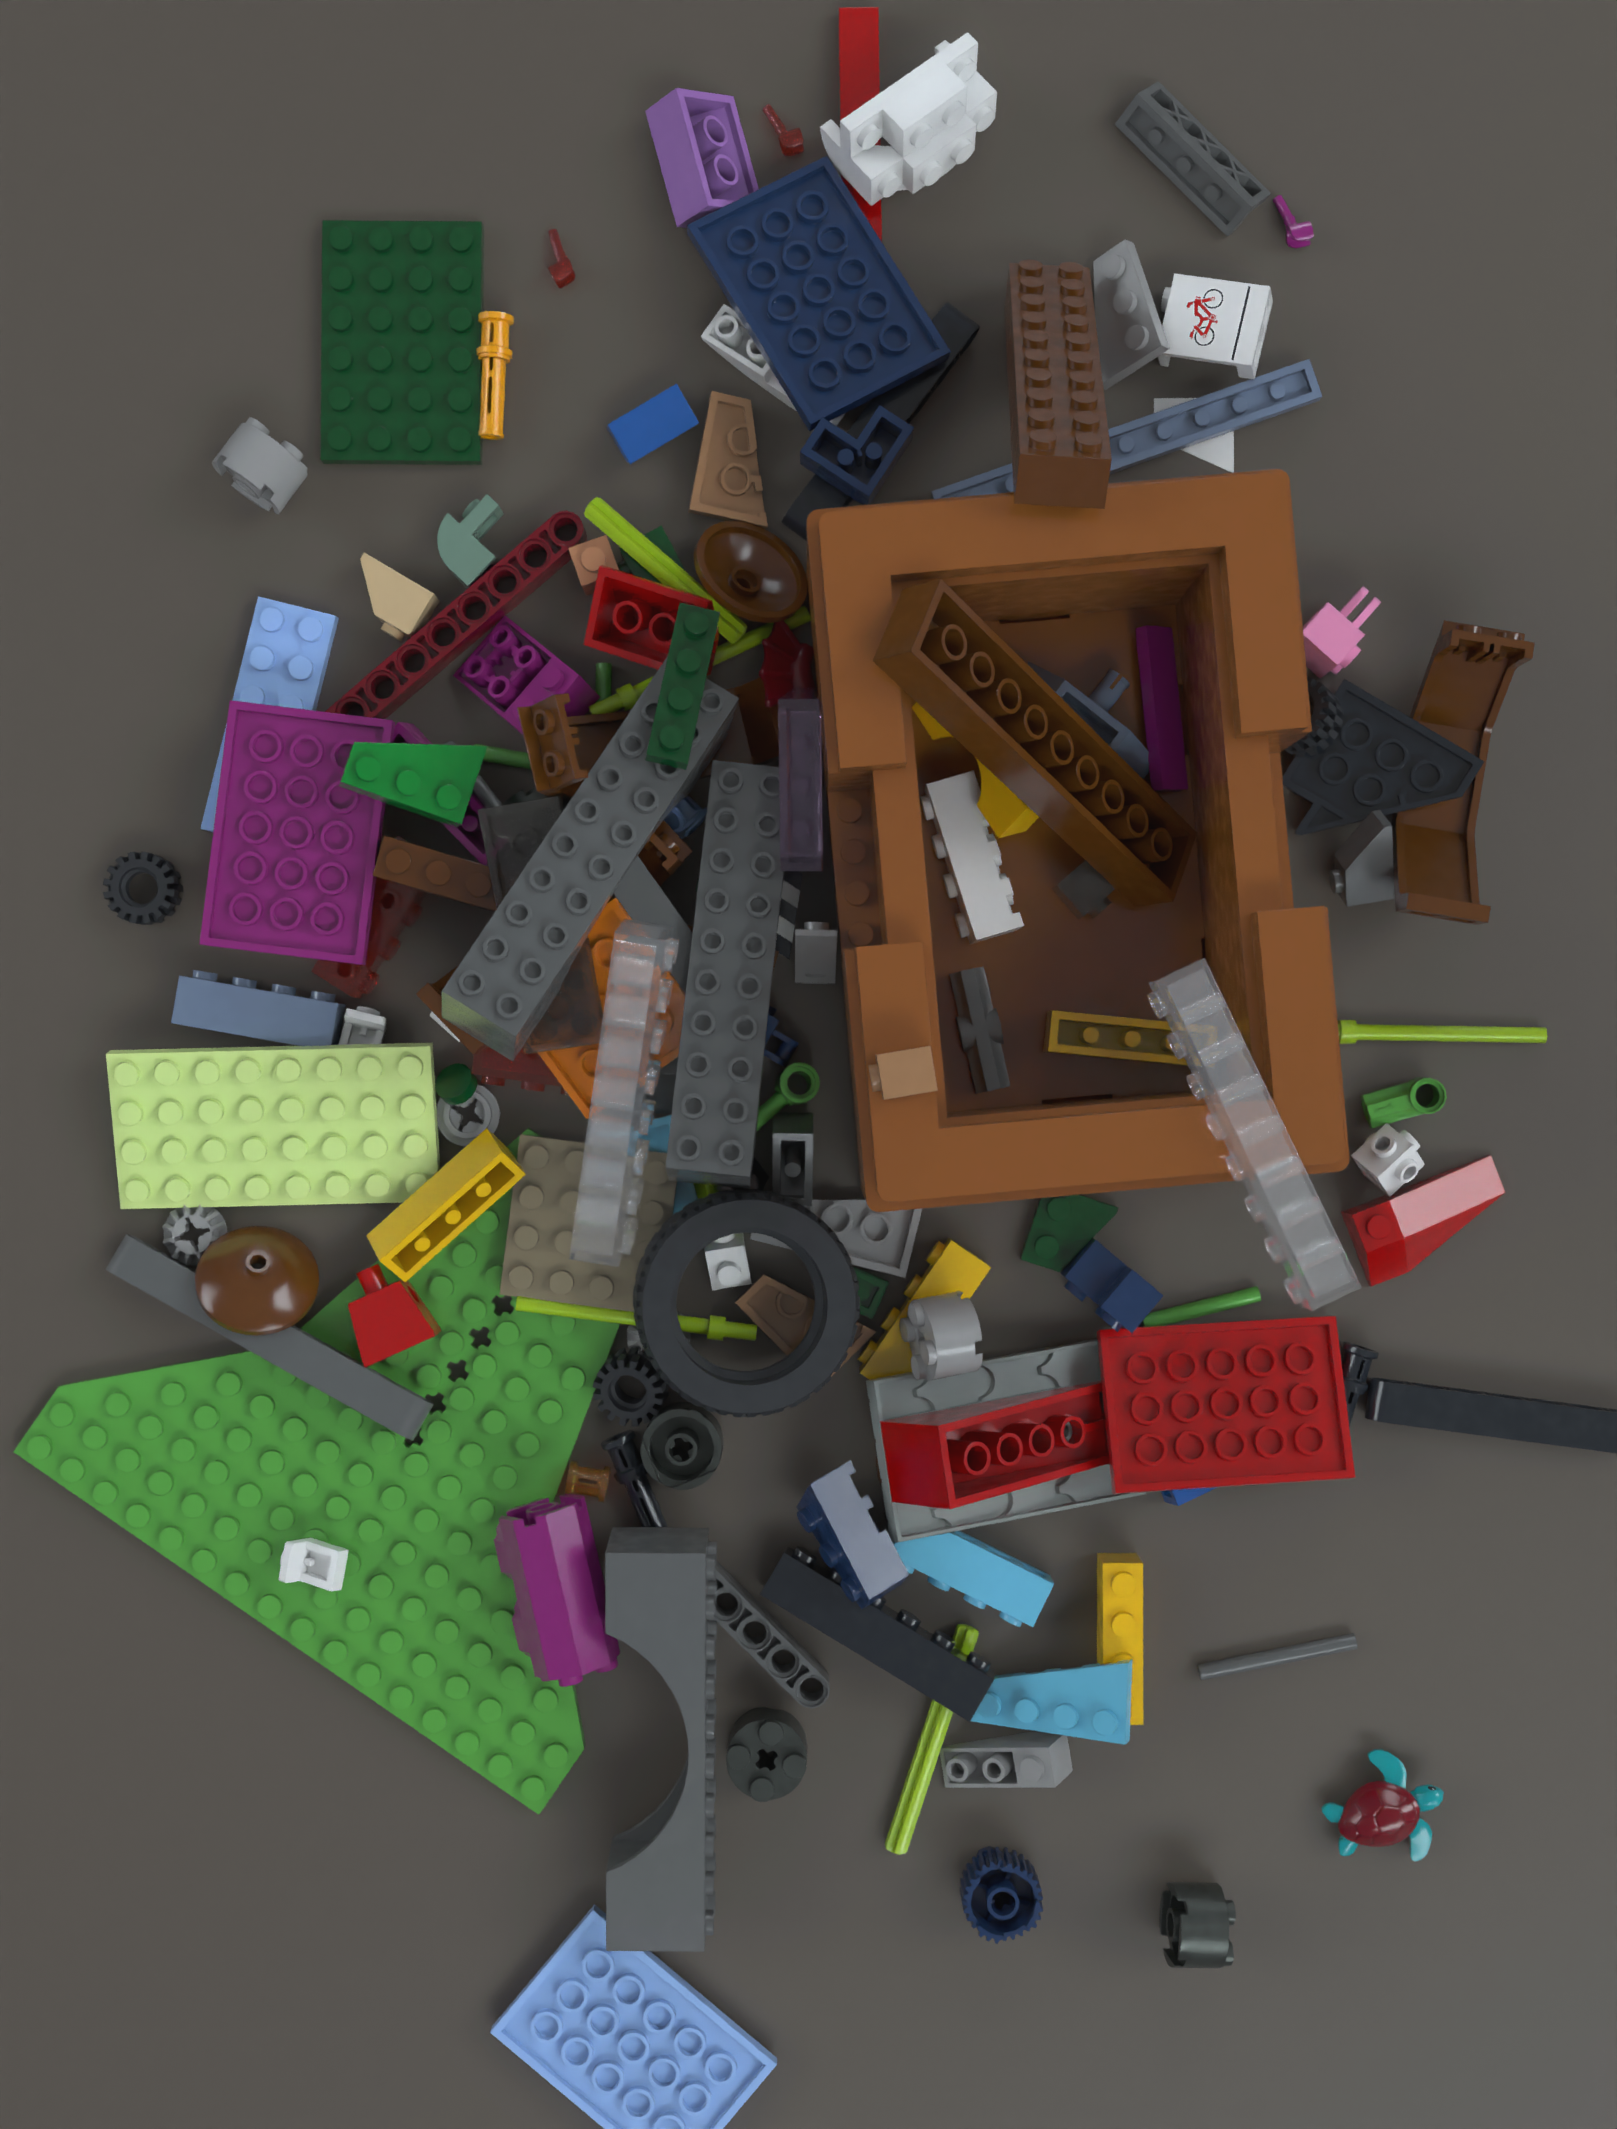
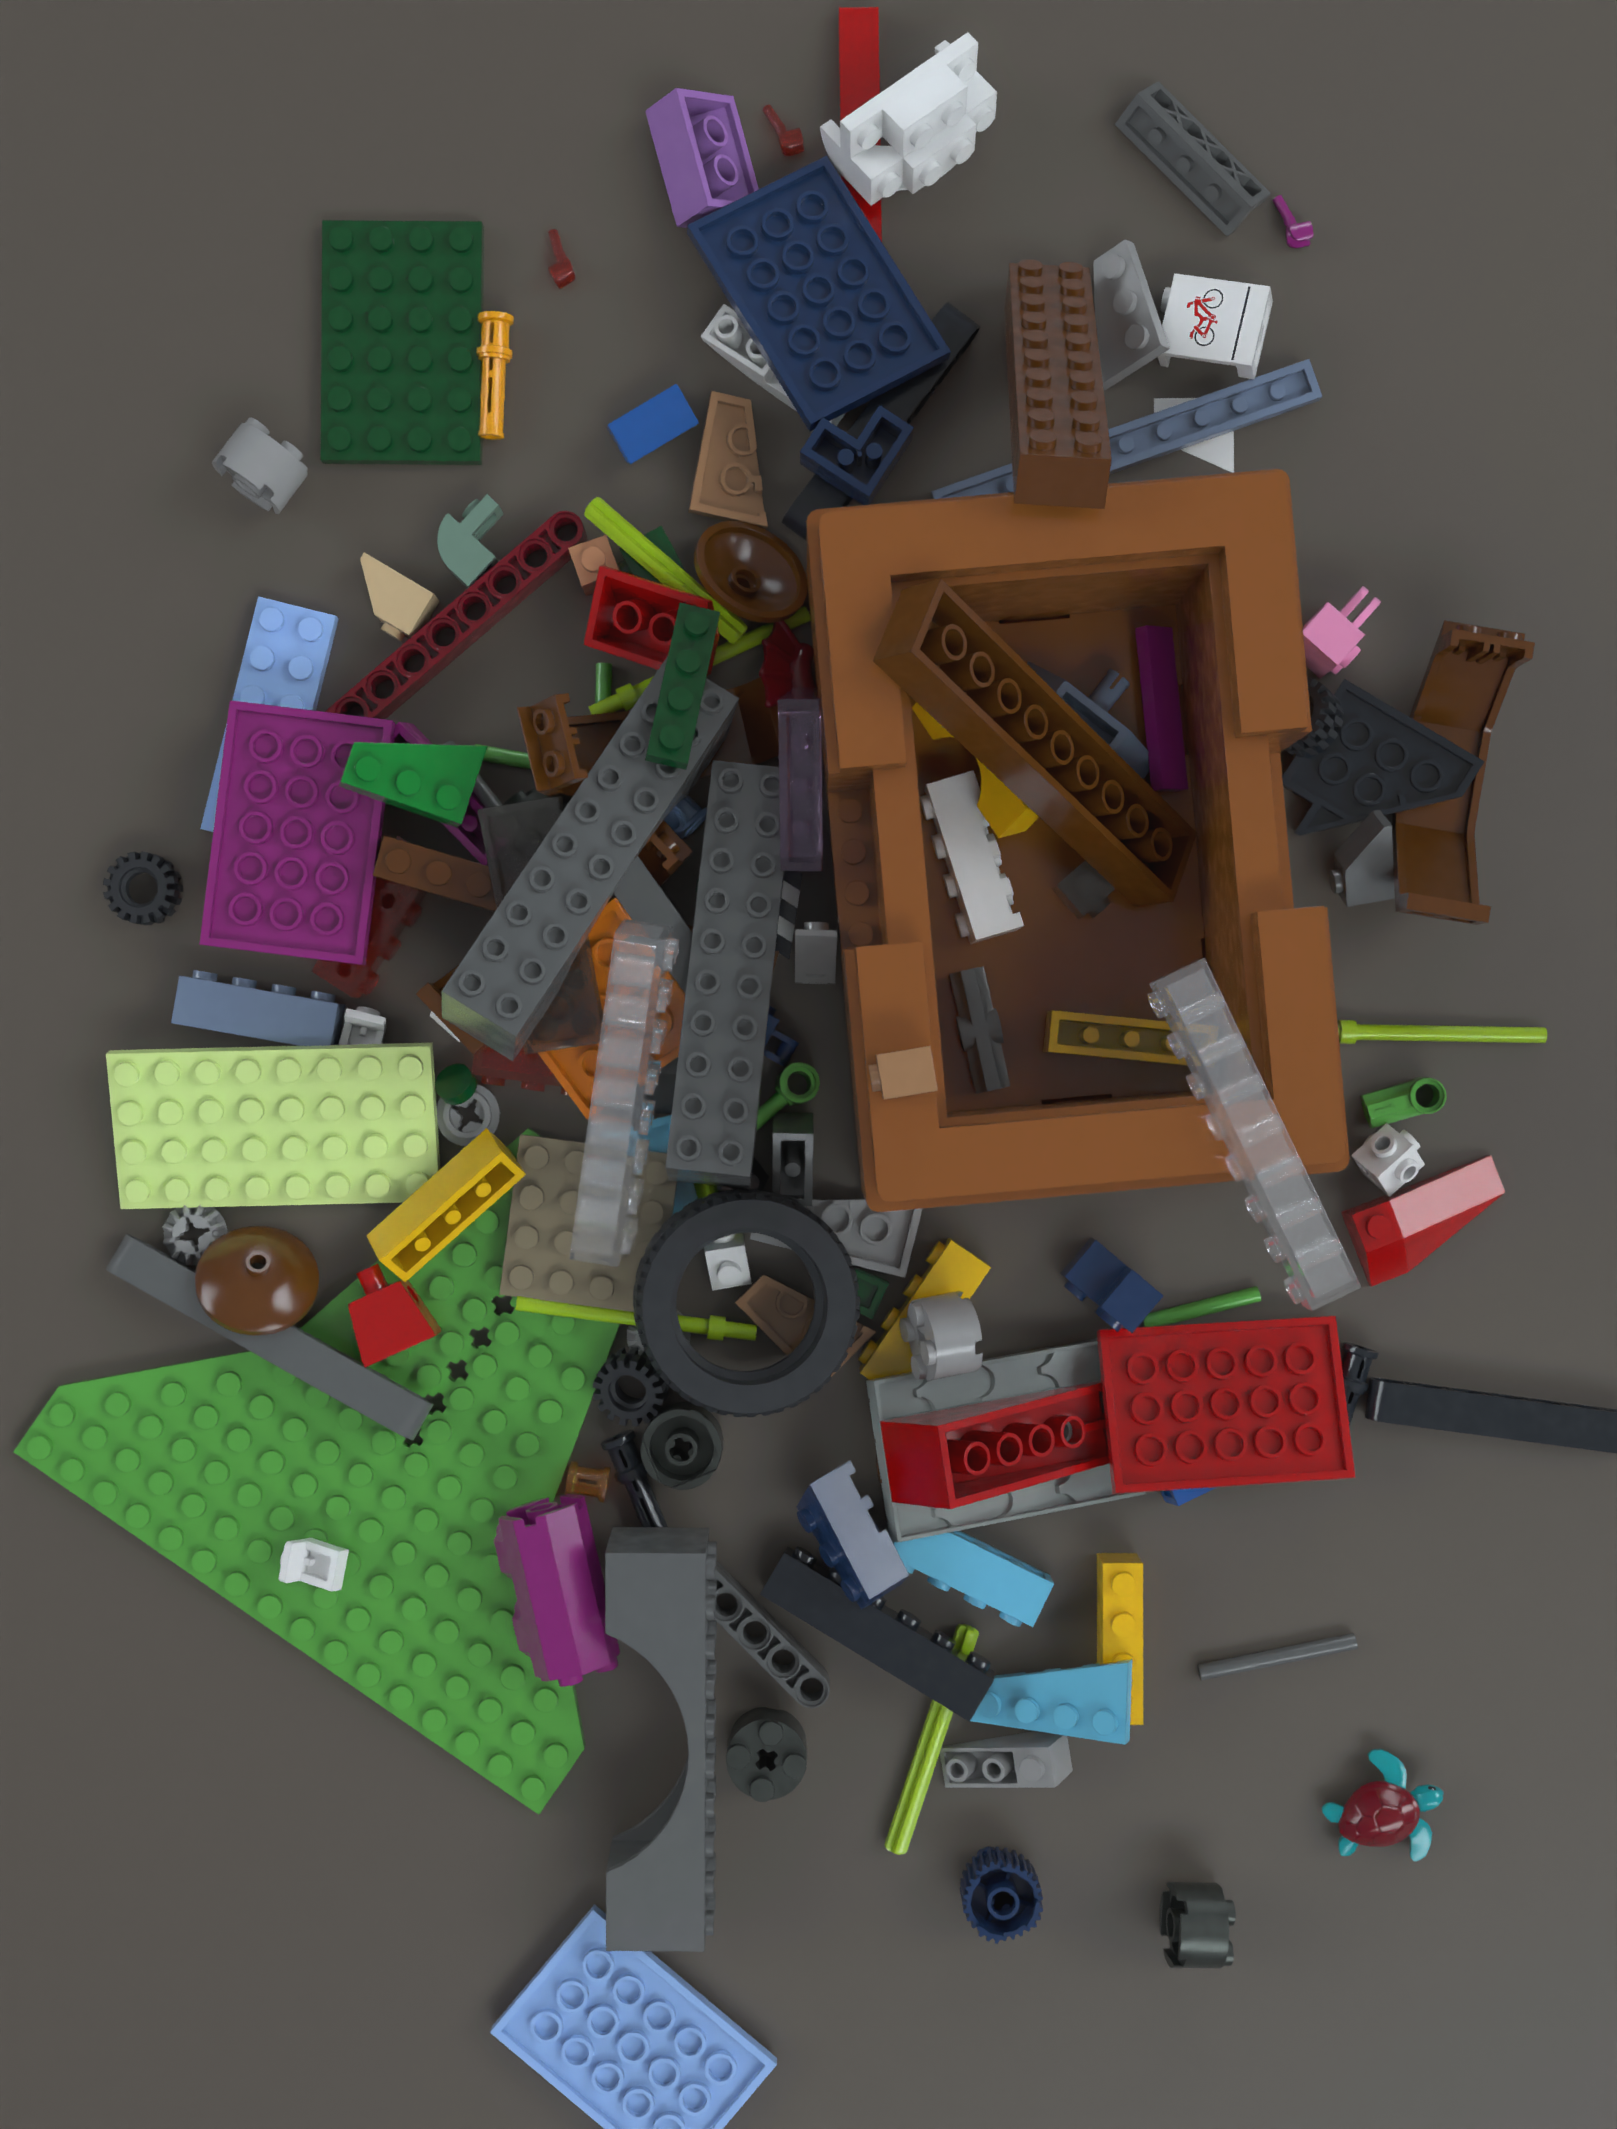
(519, 672): magenta slope -> none
(1063, 1228): dark green wing -> none

